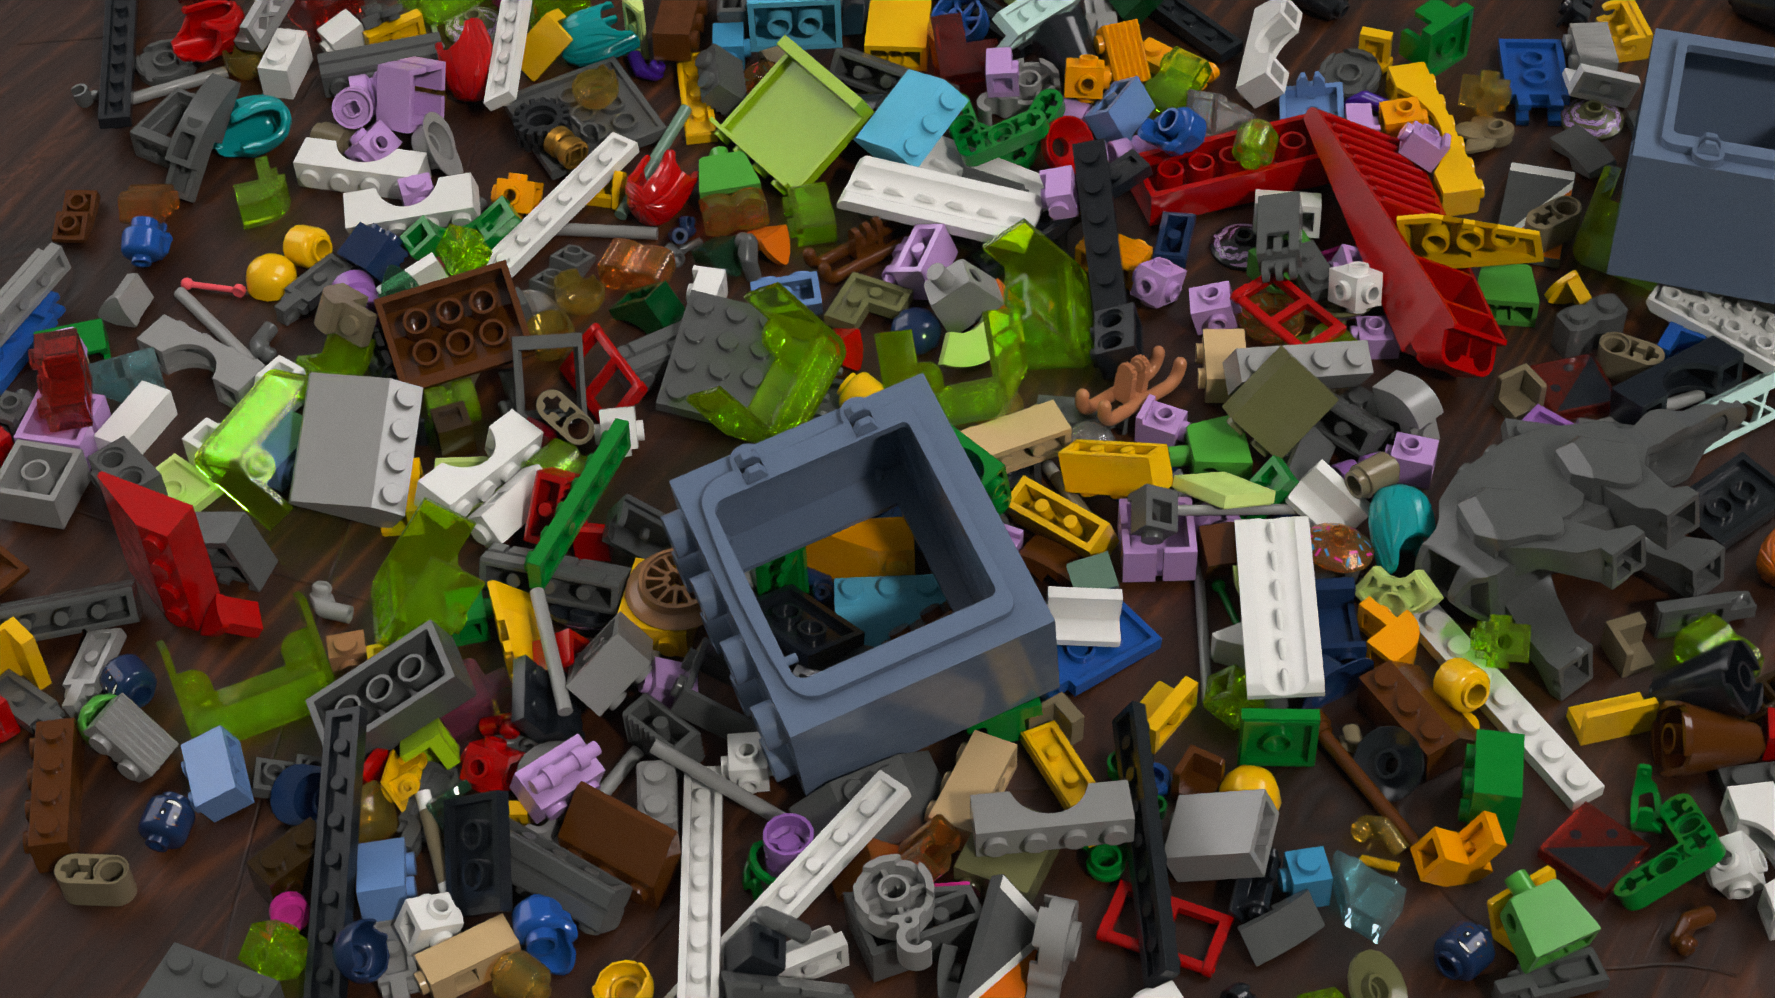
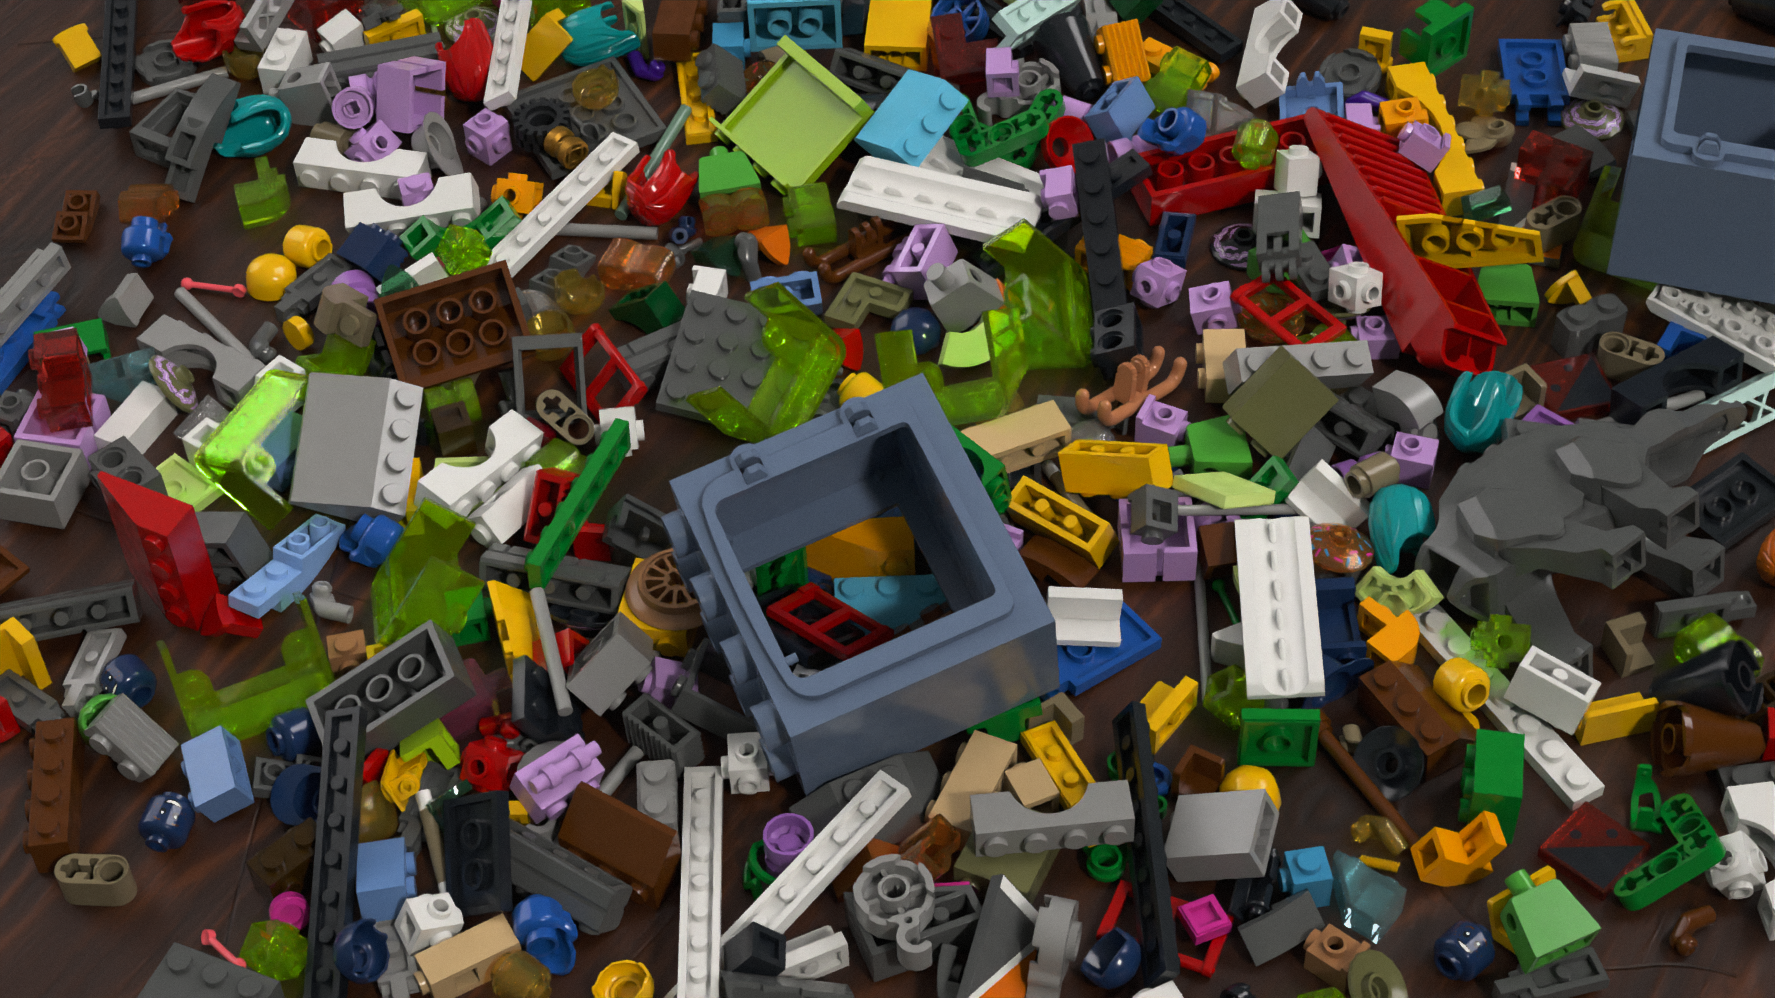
(77, 47): none -> yellow tile
(174, 382): none -> olive dish
(206, 408): none -> clear brick
(208, 937): none -> coral hinge
(292, 734): none -> dark blue head
(293, 567): none -> light blue slope
(298, 332): none -> yellow tile
(309, 93): none -> light grey torso
(371, 539): none -> blue head
(487, 136): none -> lavender brick
(714, 780): light grey bar -> none
(782, 923): dark grey arm -> none
(814, 633): none -> red window
(1032, 786): none -> tan brick
(1085, 78): light orange brick -> none
(1093, 572): sand green panel -> none
(1112, 960): none -> dark blue hair
(1204, 919): none -> dark pink tile
(1297, 171): none -> white brick
(1330, 955): none -> medium nougat brick
(1479, 409): none -> teal hair
(1485, 203): none -> clear green tile
(1552, 690): none -> white brick
(1553, 167): none -> clear red brick

